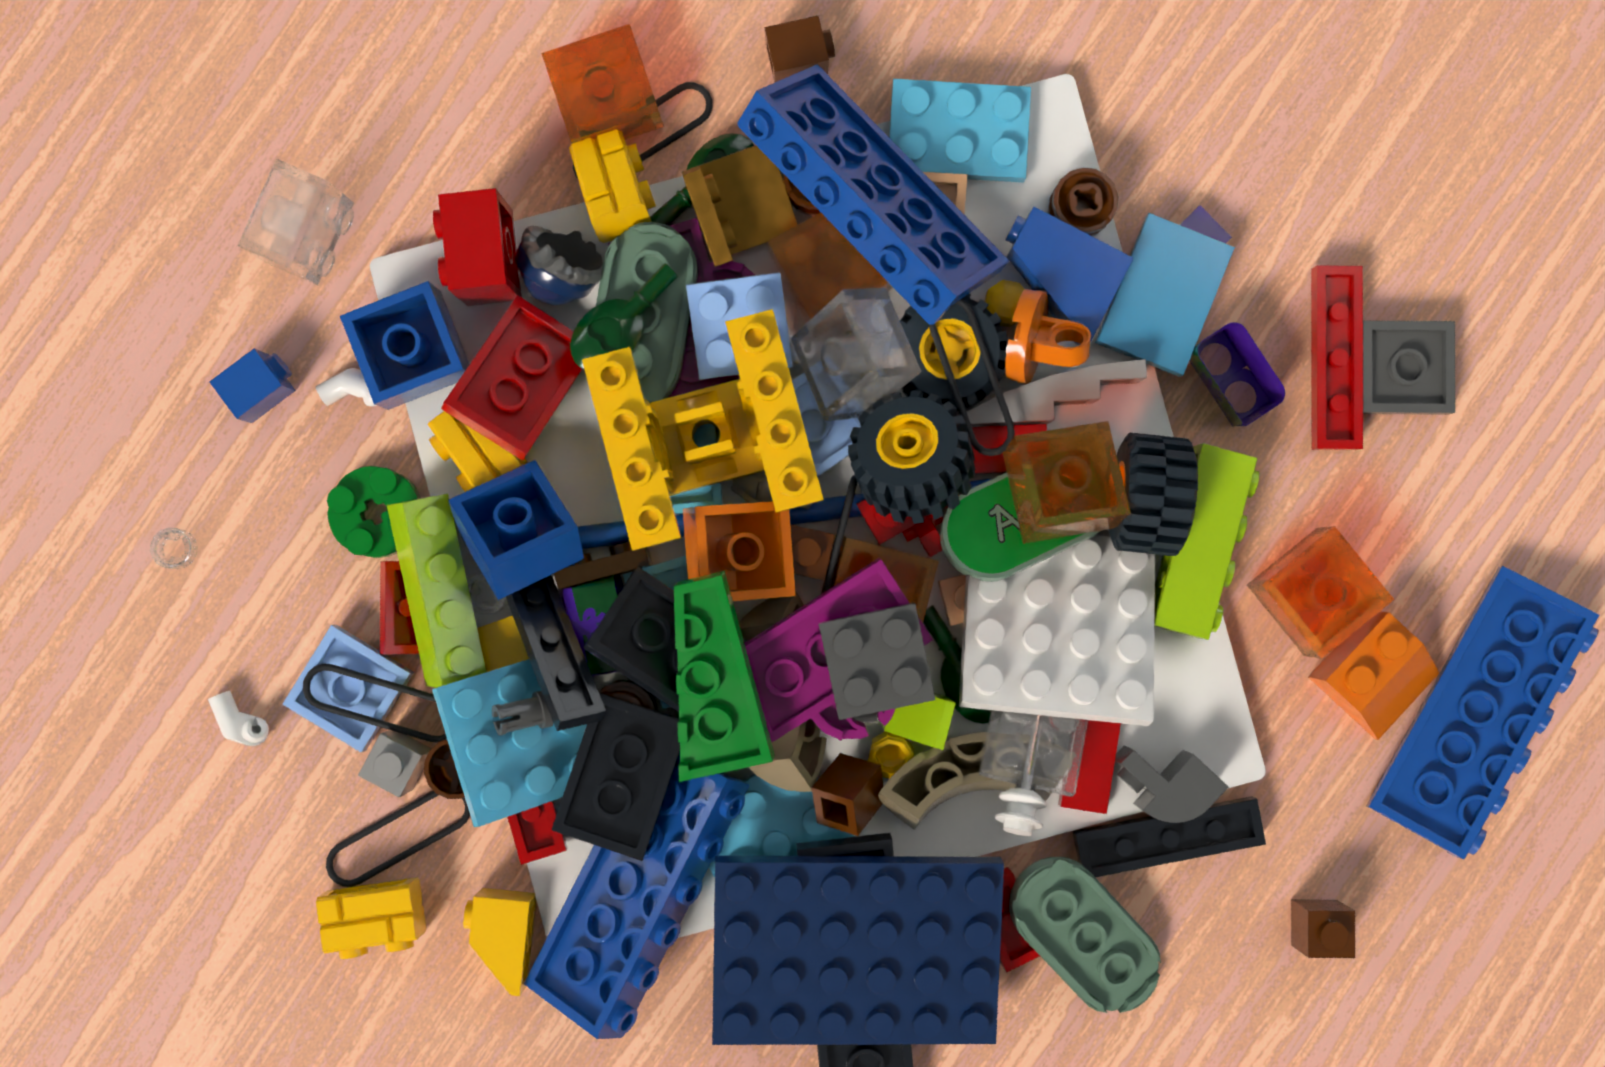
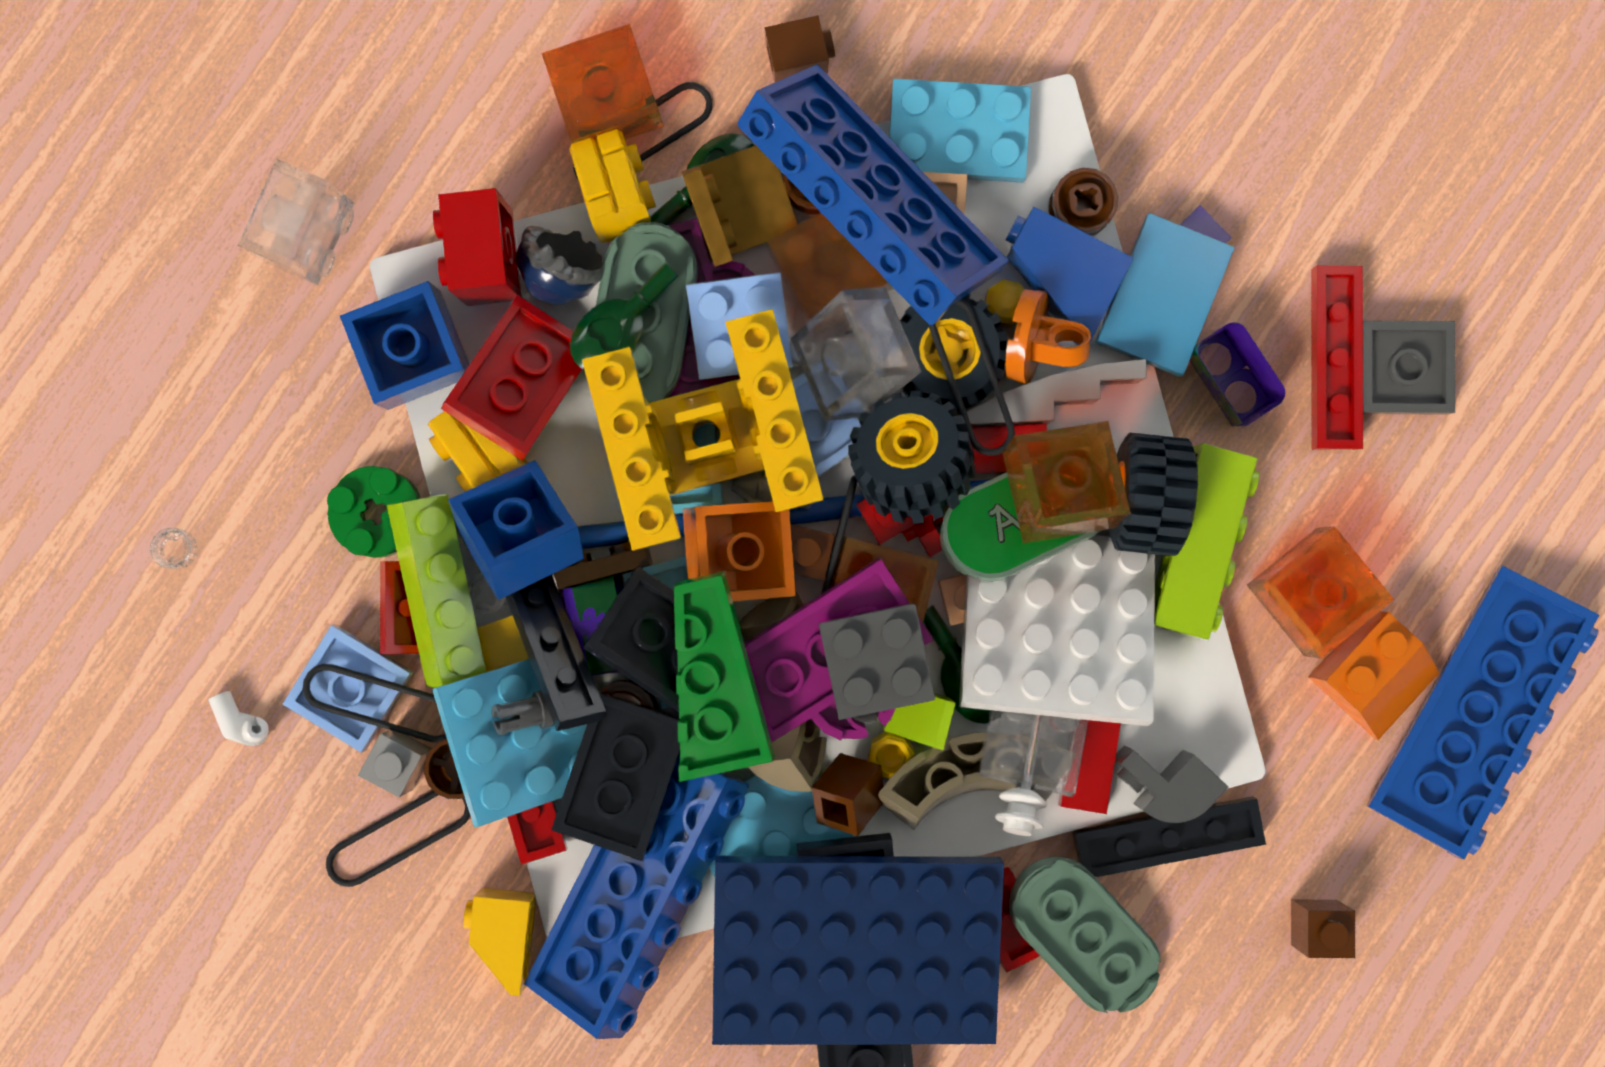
(253, 385): blue brick -> none
(345, 383): white arm -> none
(371, 916): yellow brick -> none

